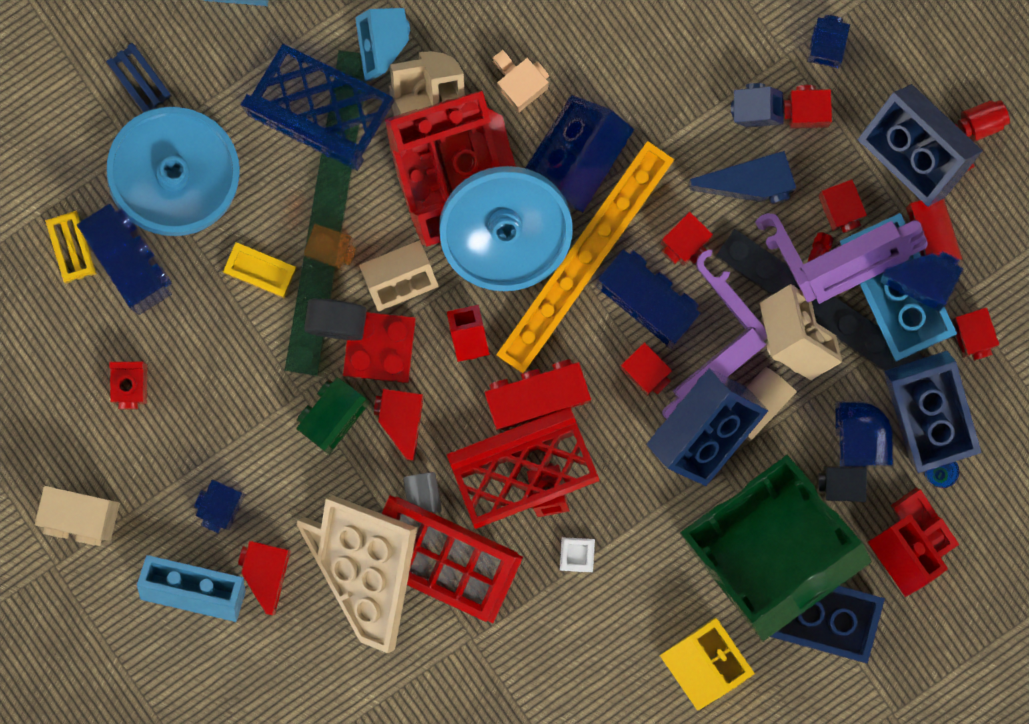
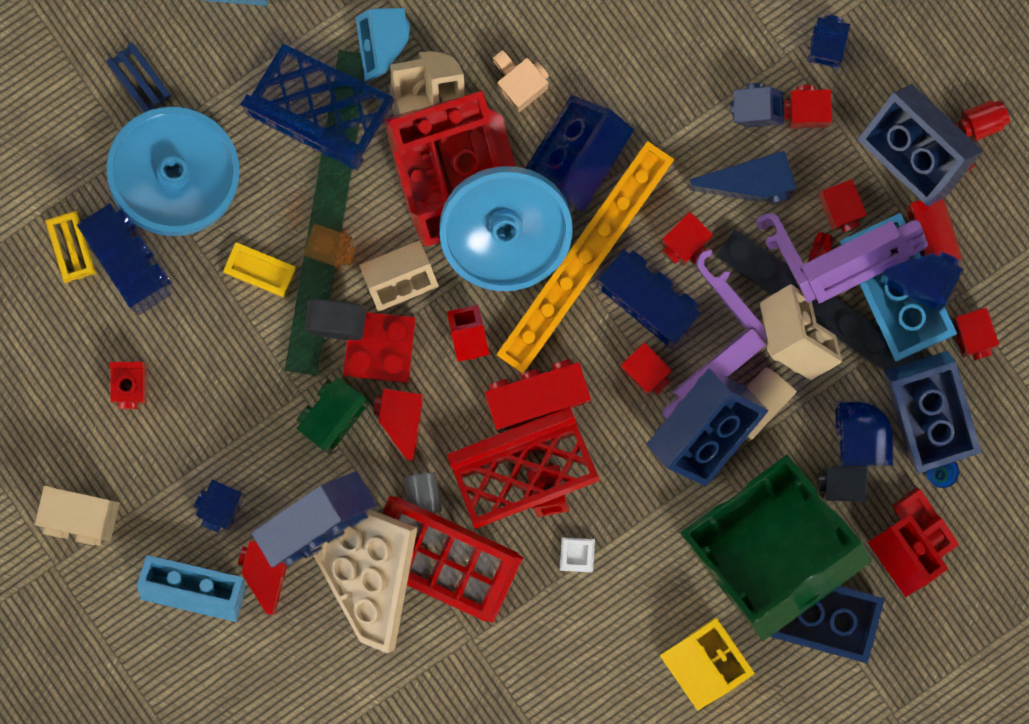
(315, 520): none -> brick

